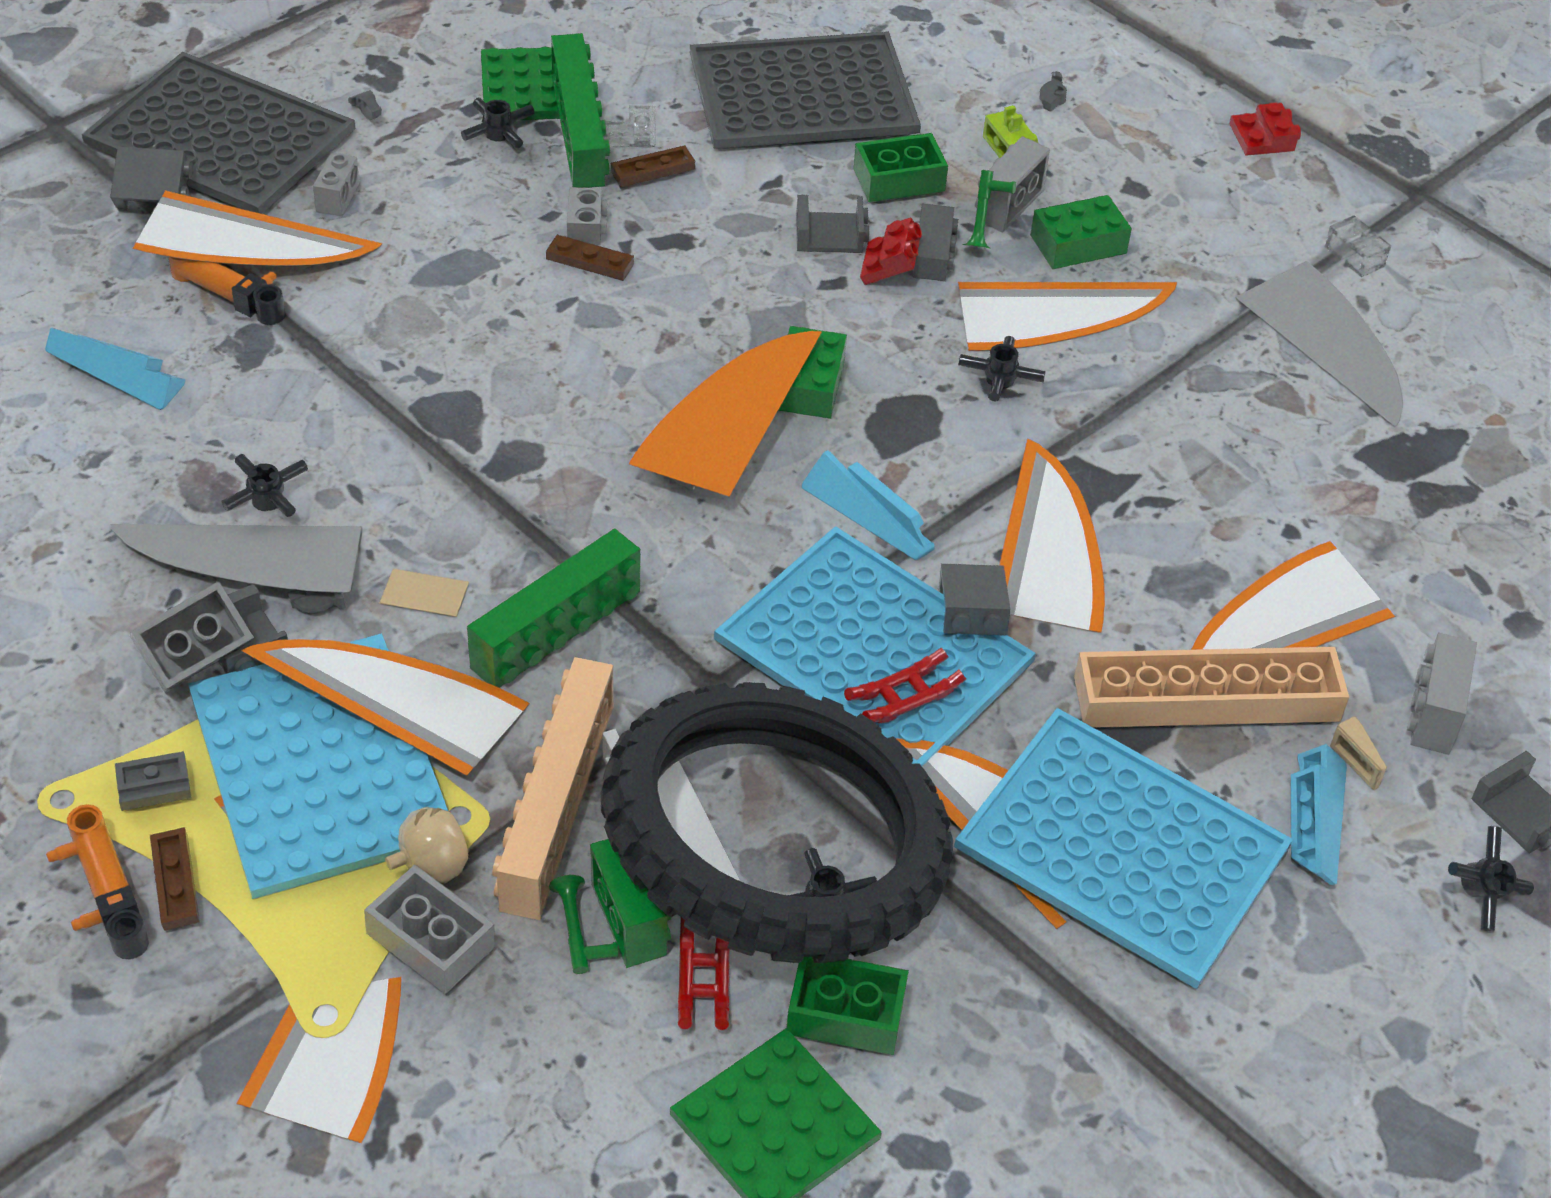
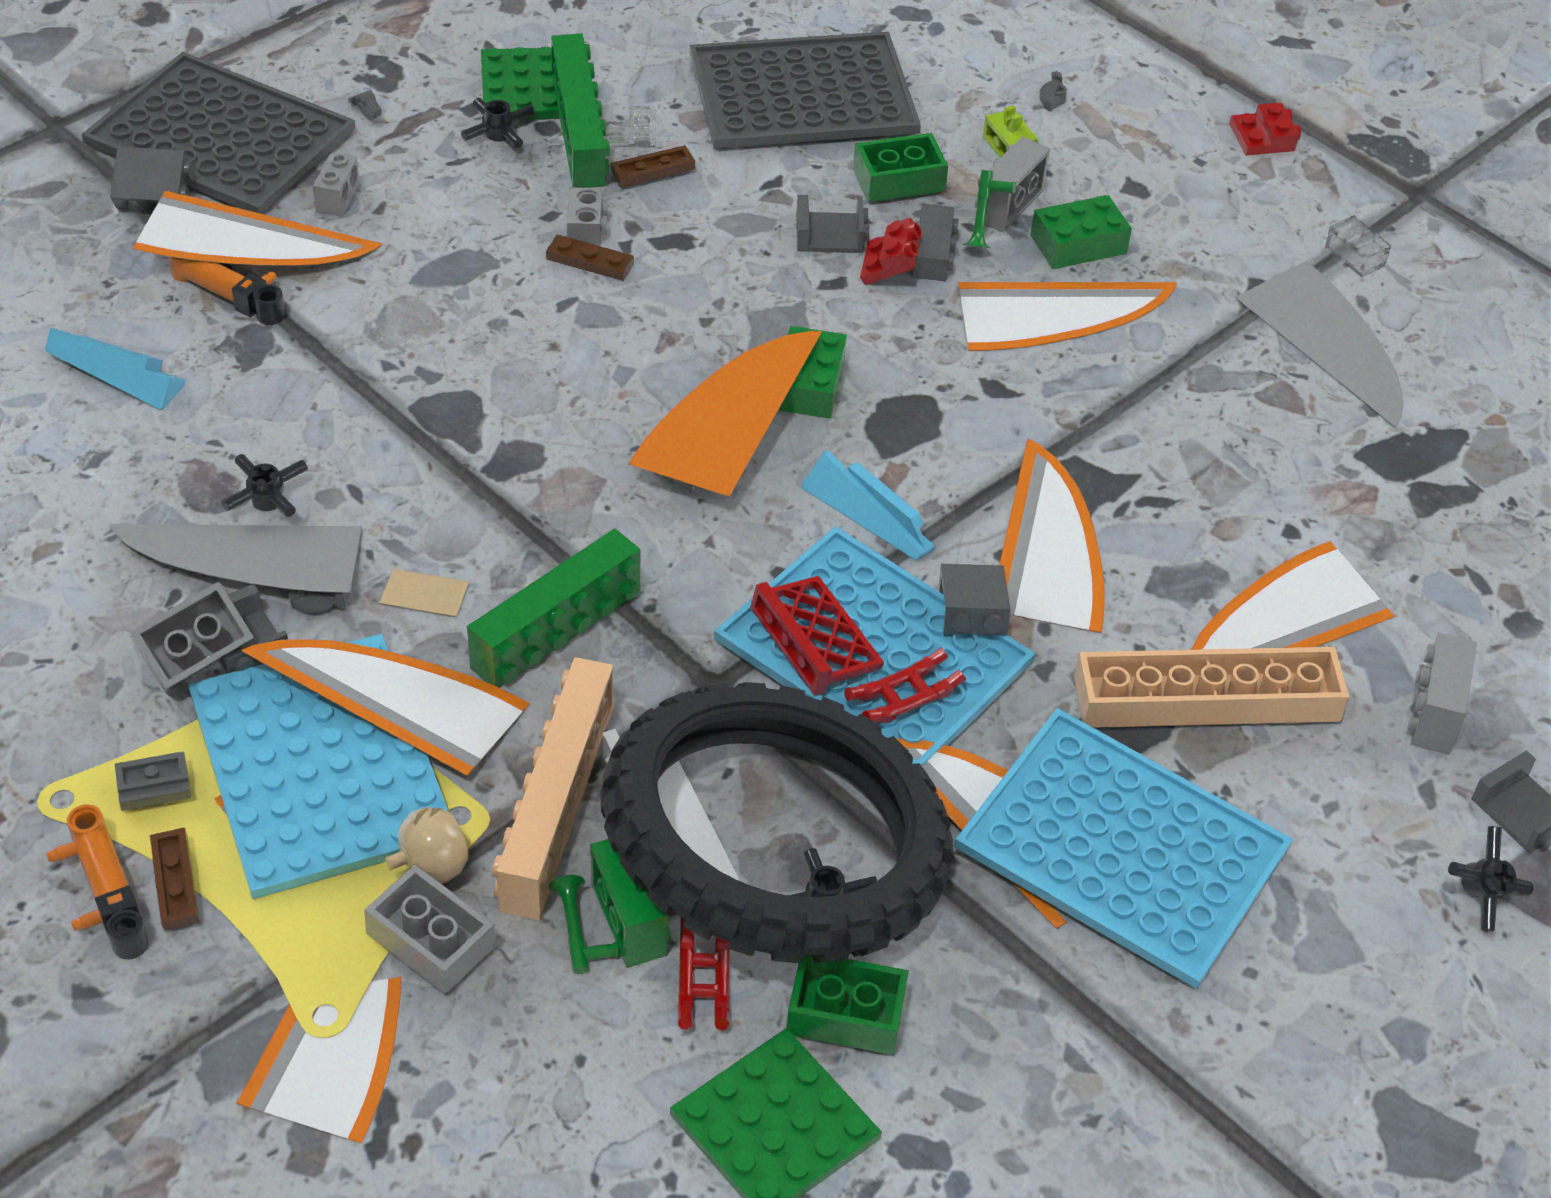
(794, 638): none -> red fence
(1002, 367): black bar -> none
(1318, 811): medium azure wedge -> none
(1359, 751): tan slope -> none

